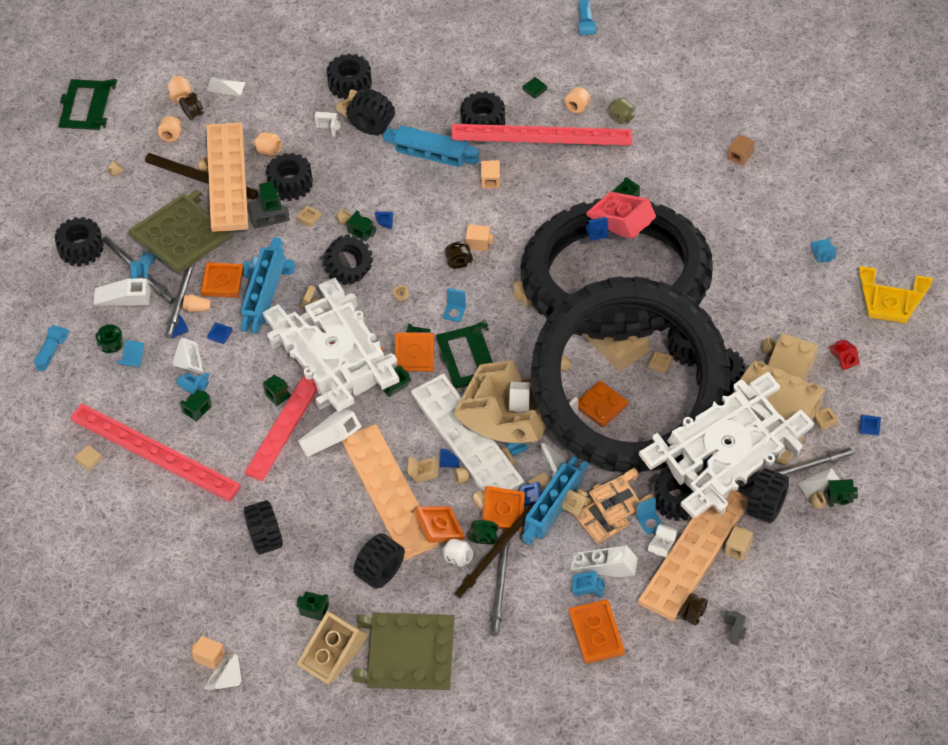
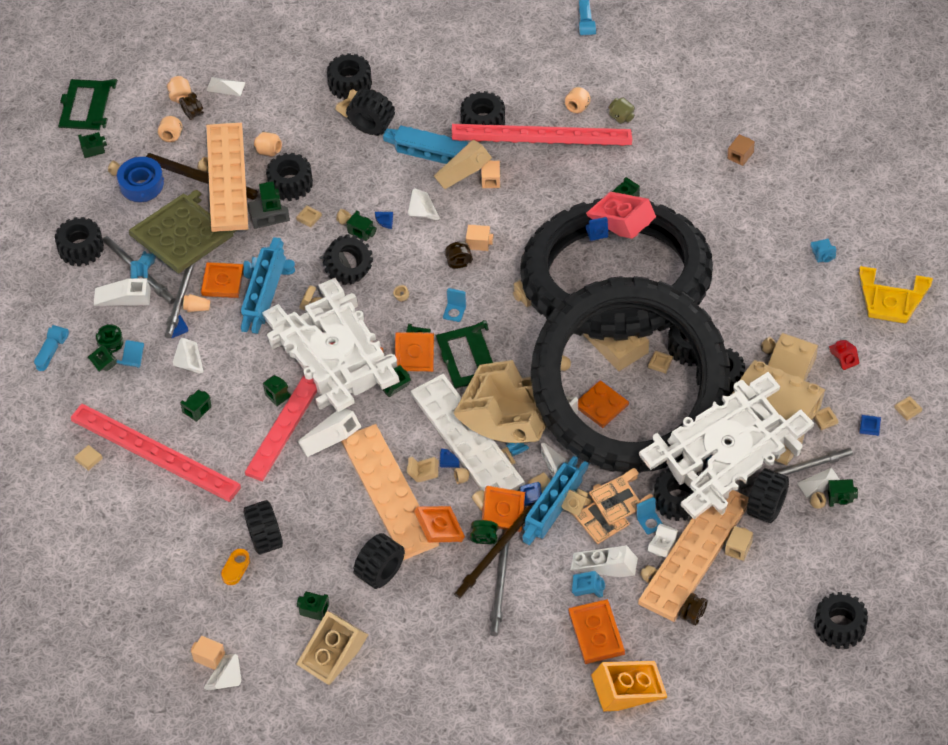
(92, 144): none -> dark green brick
(103, 358): none -> dark green brick
(136, 170): none -> blue piece
(192, 383): dark azure bracket -> none
(219, 333): blue tile -> none
(233, 571): none -> light orange piece
(327, 120): white bracket -> none
(408, 651): olive plate -> none
(422, 206): none -> white slope
(457, 552): white head -> none
(465, 163): none -> tan slope
(519, 396): white brick -> none
(534, 87): dark green tile -> none
(627, 684): none -> light orange slope
(648, 571): none -> tan hinge
(738, 622): dark grey bracket -> none
(841, 634): none -> black tyre
(908, 408): none -> tan tile

